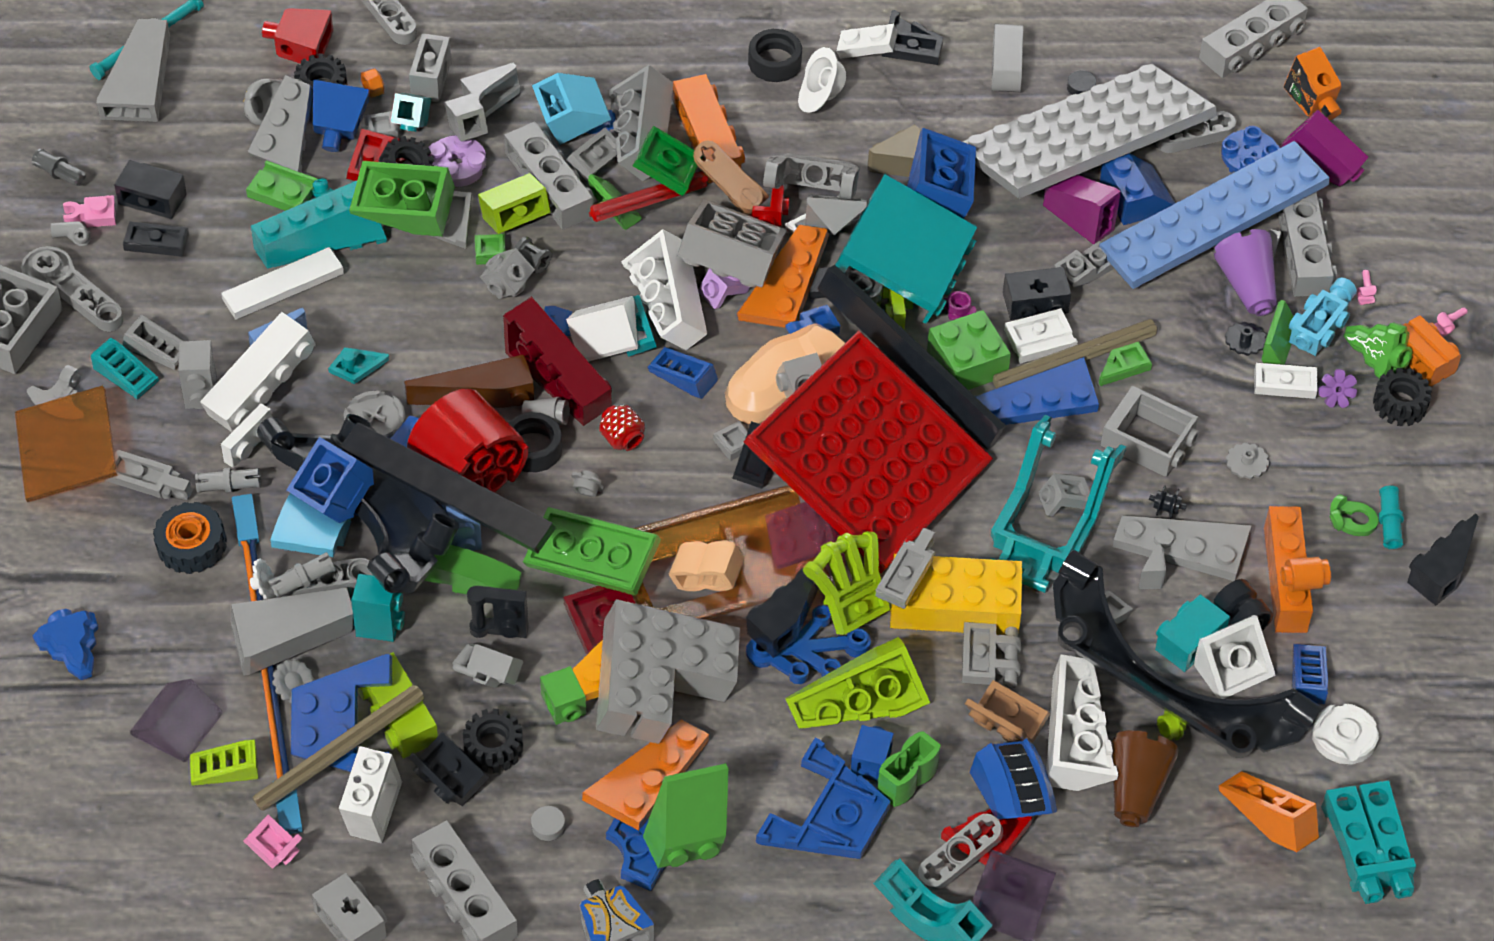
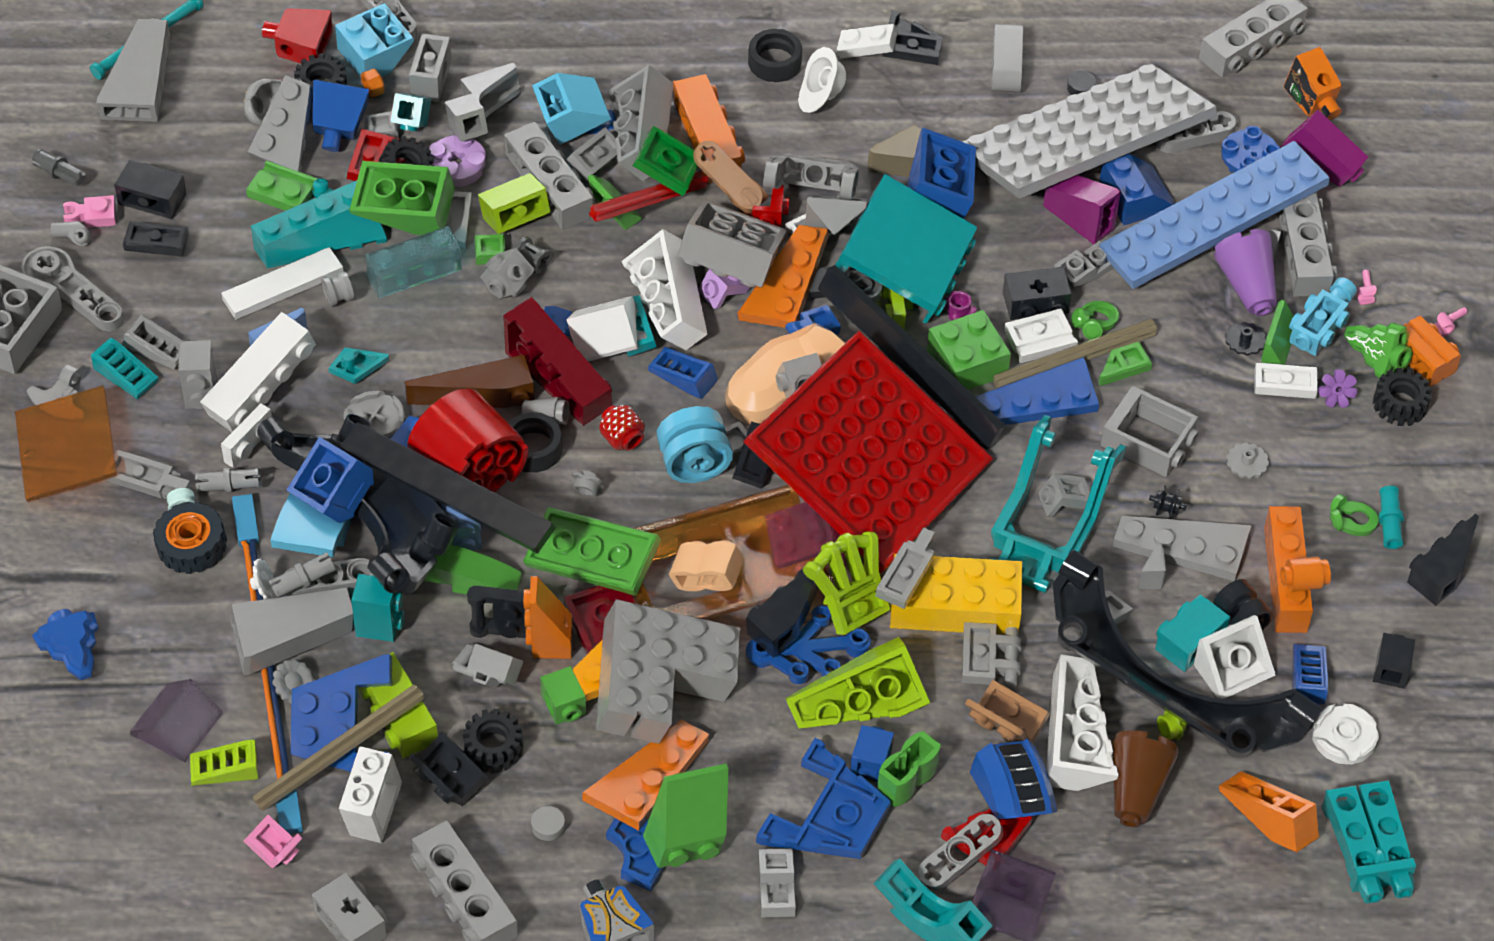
(179, 496): none -> light aqua bush
(337, 288): none -> light grey wheel
(373, 40): none -> medium azure slope
(413, 262): none -> clear light blue brick
(546, 623): none -> orange slope
(694, 444): none -> medium azure wheel
(776, 883): none -> light grey slope
(1092, 327): none -> bright green piece
(1394, 660): none -> black brick

